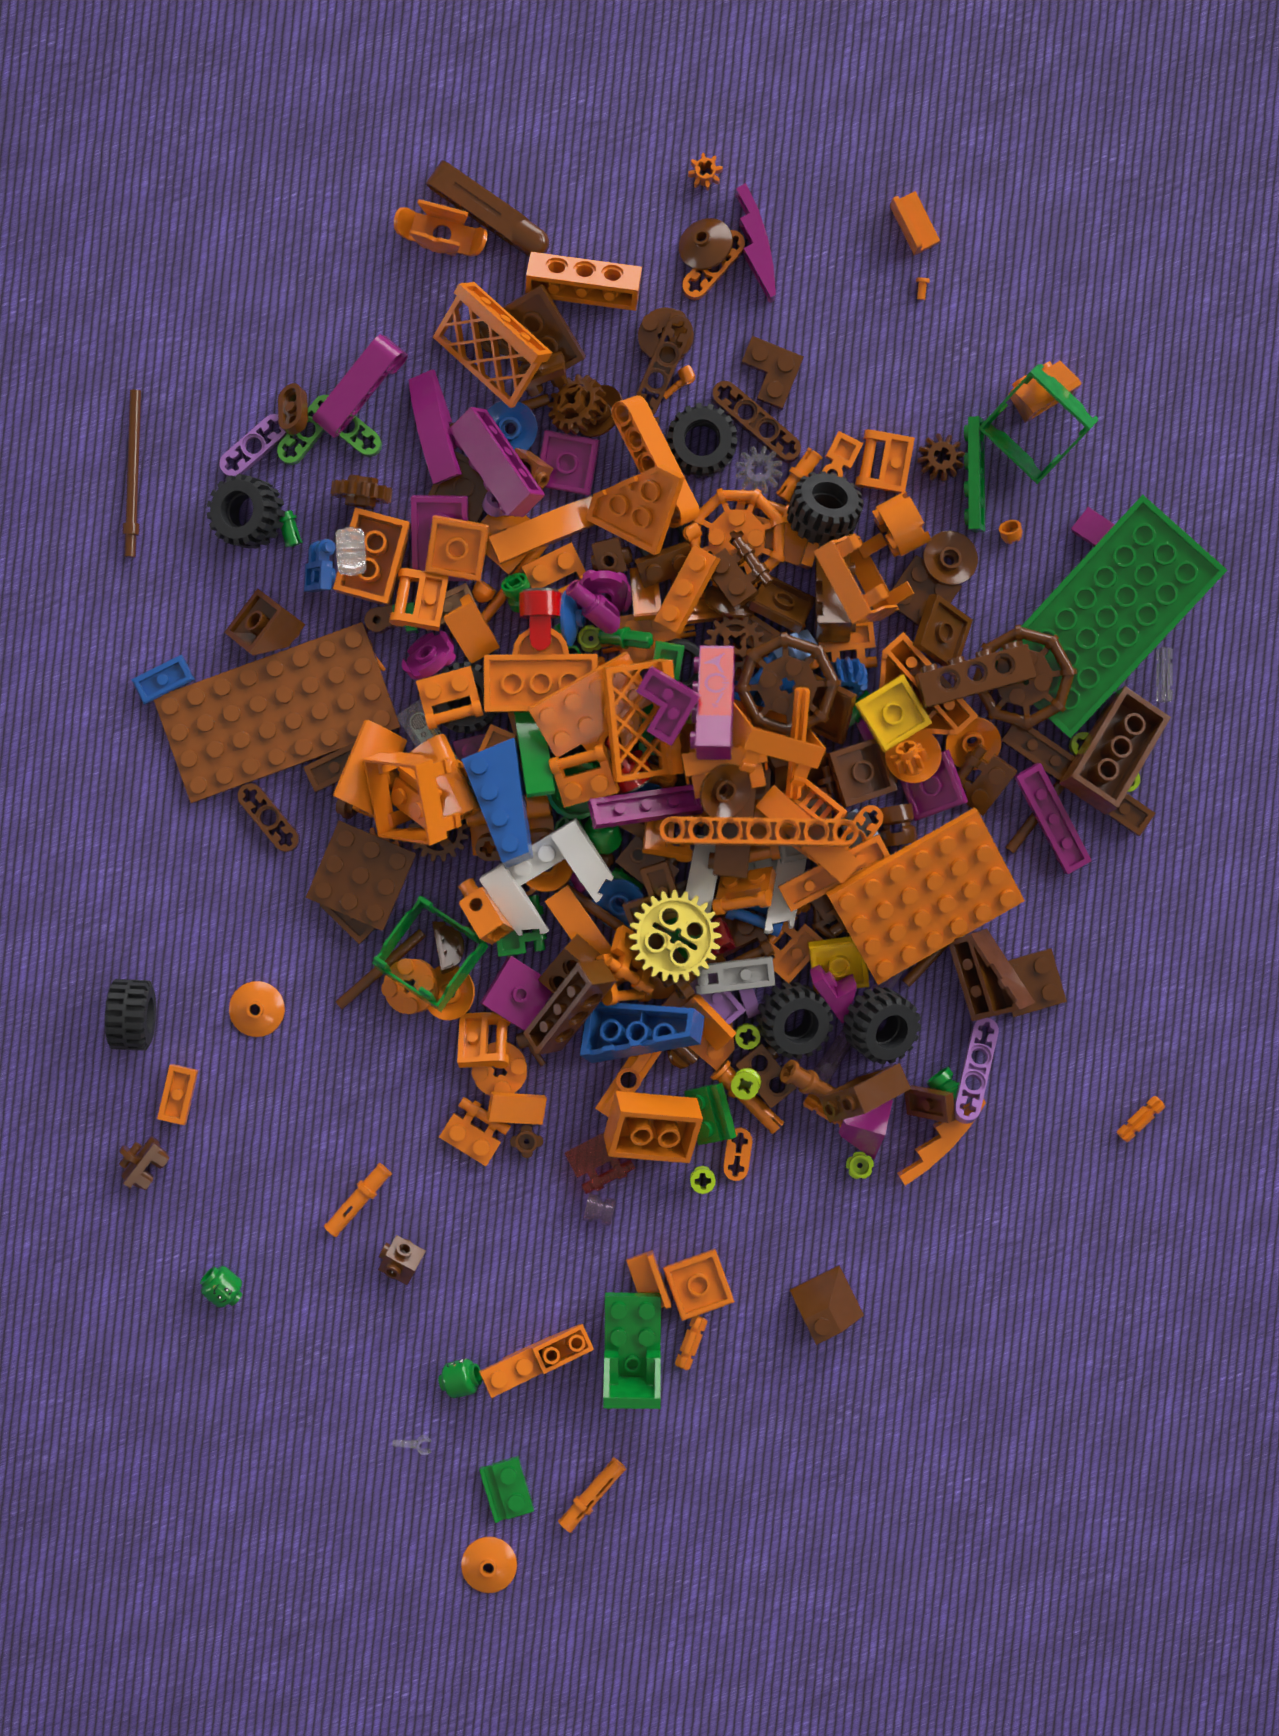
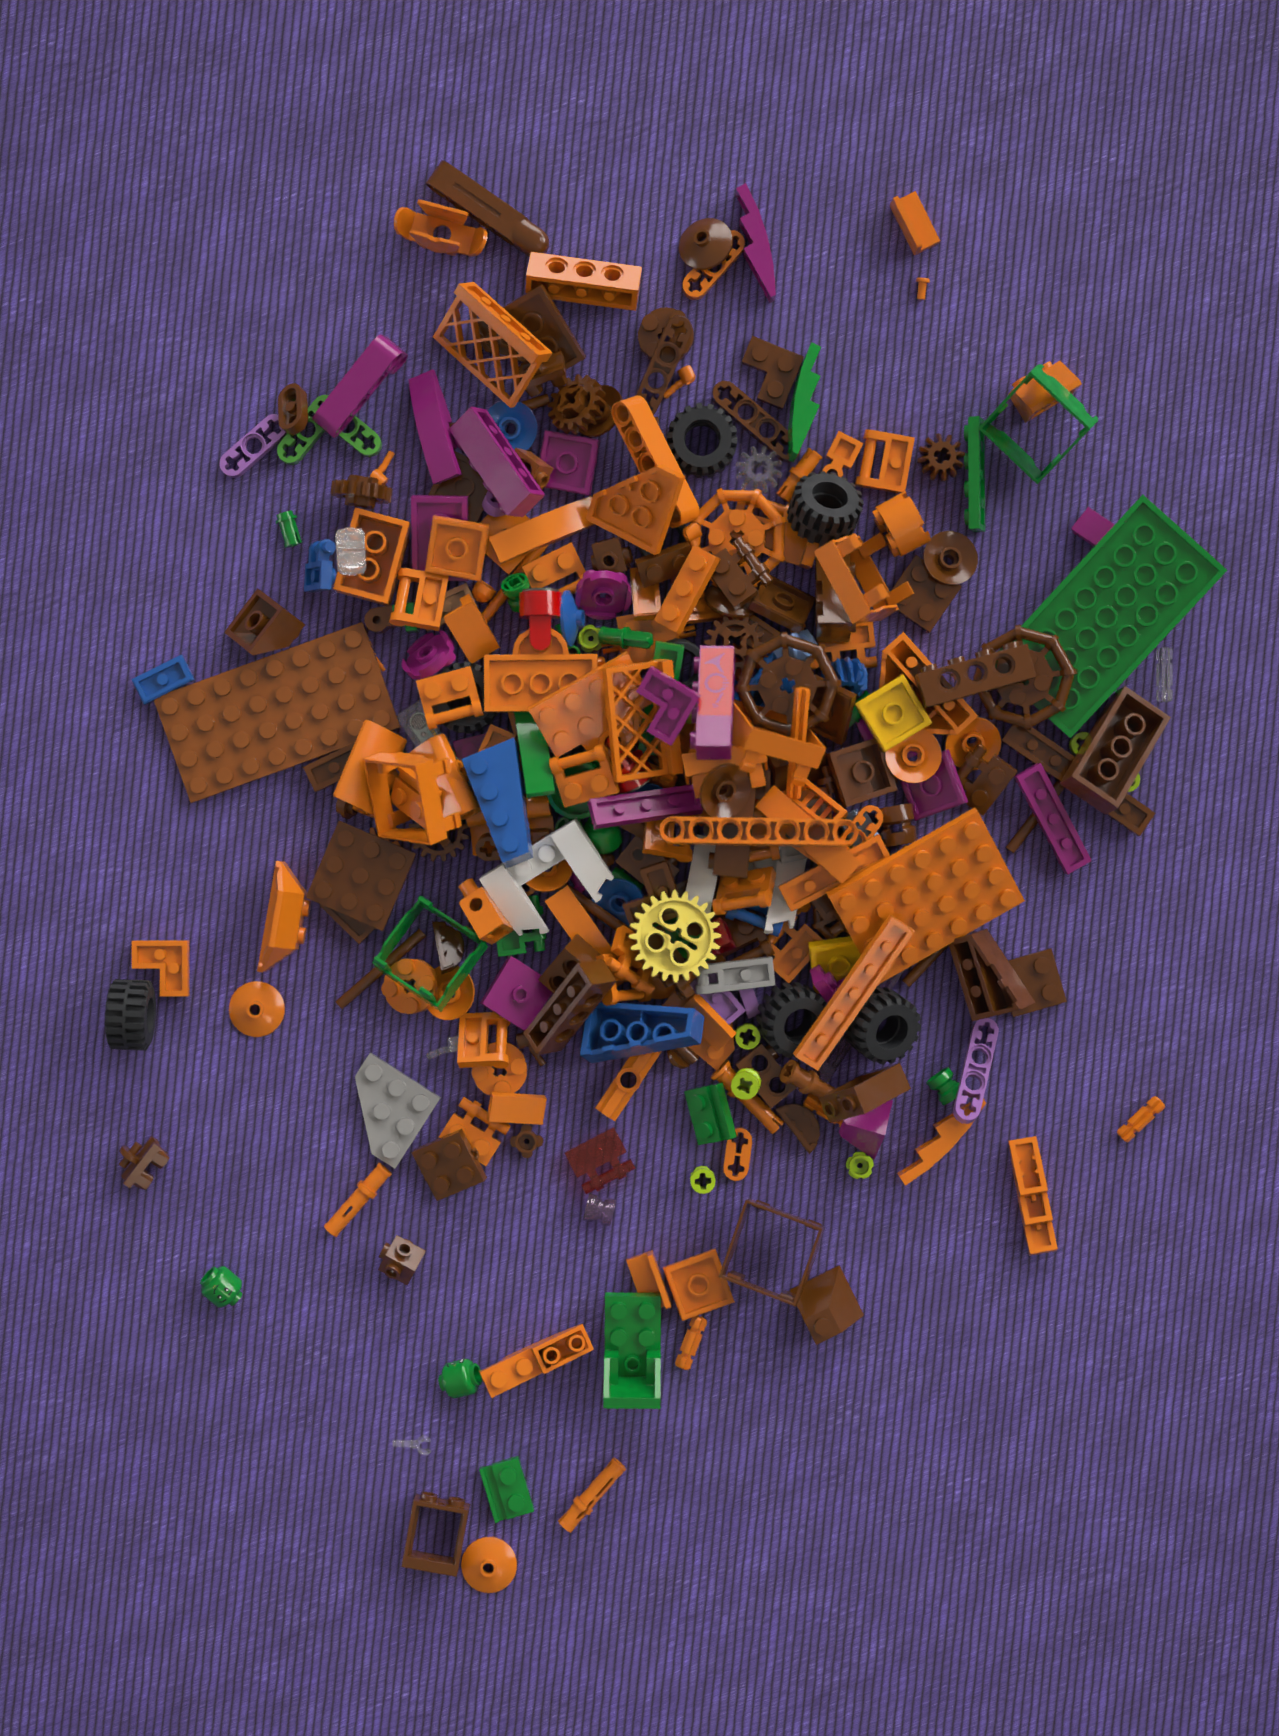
(131, 527): reddish brown bar -> none
(172, 960): none -> orange plate
(177, 1094): orange plate -> none
(226, 507): black tyre -> none
(249, 806): reddish brown beam -> none
(284, 918): none -> orange wedge
(378, 473): none -> orange hand
(391, 1108): none -> light grey plate
(428, 1561): none -> reddish brown window
(449, 1164): none -> reddish brown plate
(452, 1047): none -> clear hand
(595, 607): magenta arm -> none
(652, 1127): orange brick -> none
(703, 164): orange gear -> none
(738, 1278): none -> reddish brown piece
(802, 409): none -> green slope
(802, 1124): none -> reddish brown plate
(853, 992): none -> orange plate
(909, 758): orange gear -> none
(930, 1104): reddish brown plate -> none
(942, 630): reddish brown plate -> none
(1010, 537): orange hinge -> none
(1032, 1195): none -> orange slope

